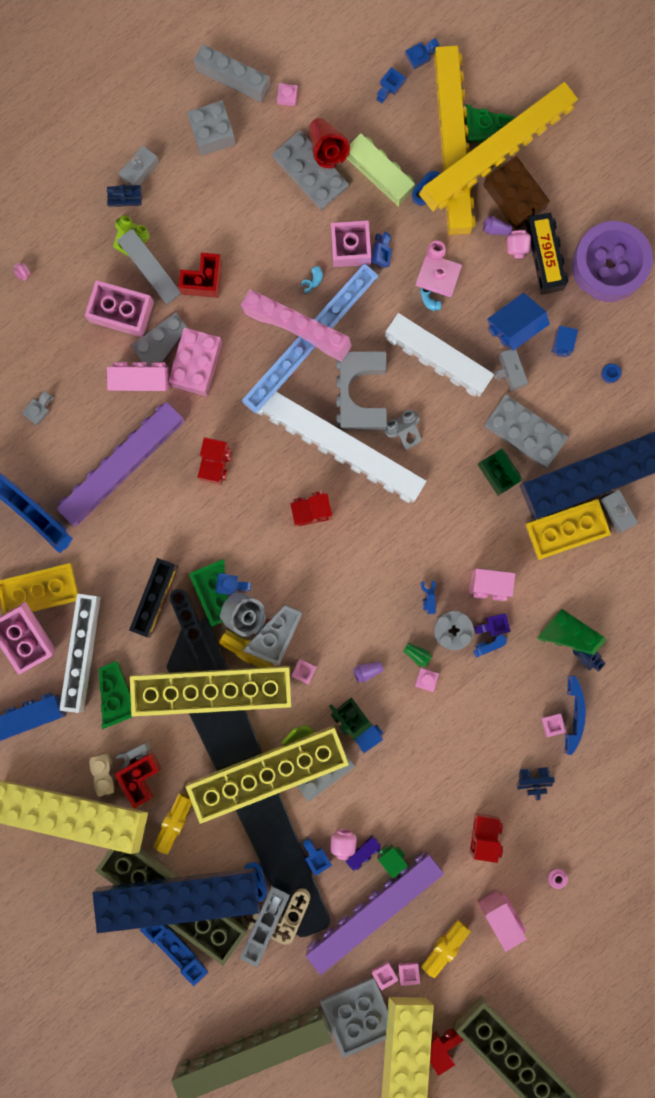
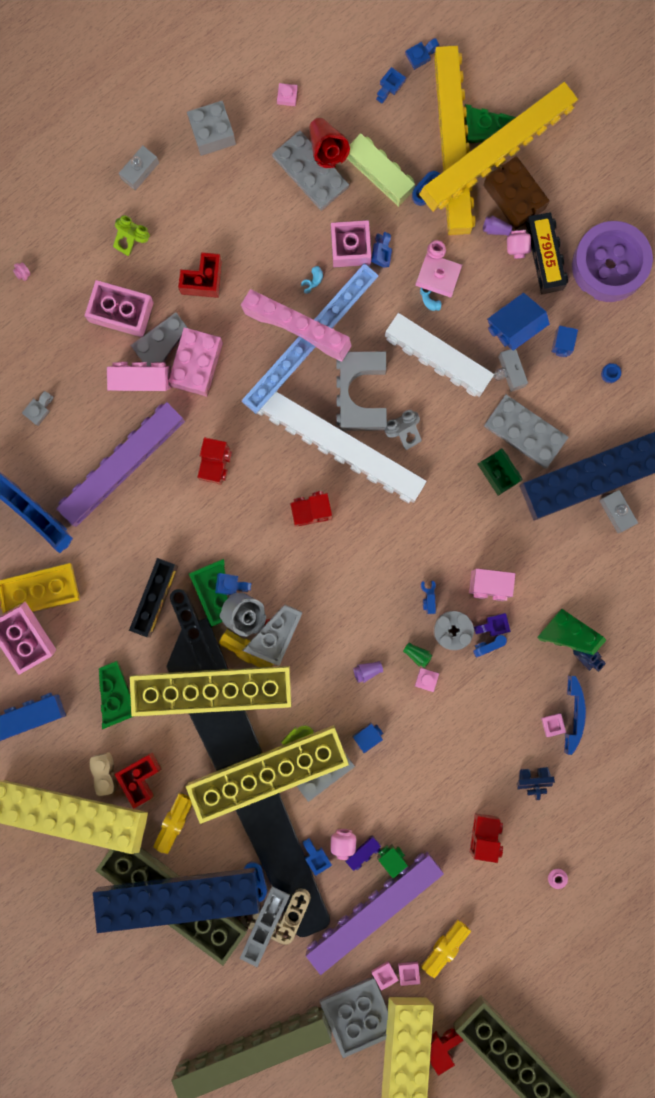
(80, 653): white brick -> none
(124, 195): dark blue hips -> none
(138, 752): light grey plate -> none
(149, 266): light grey slope -> none
(177, 951): blue slope -> none
(232, 73): light grey brick -> none
(303, 671): bright pink plate -> none
(351, 718): dark green bracket -> none
(503, 919): bright pink brick -> none
(568, 529): yellow plate -> none

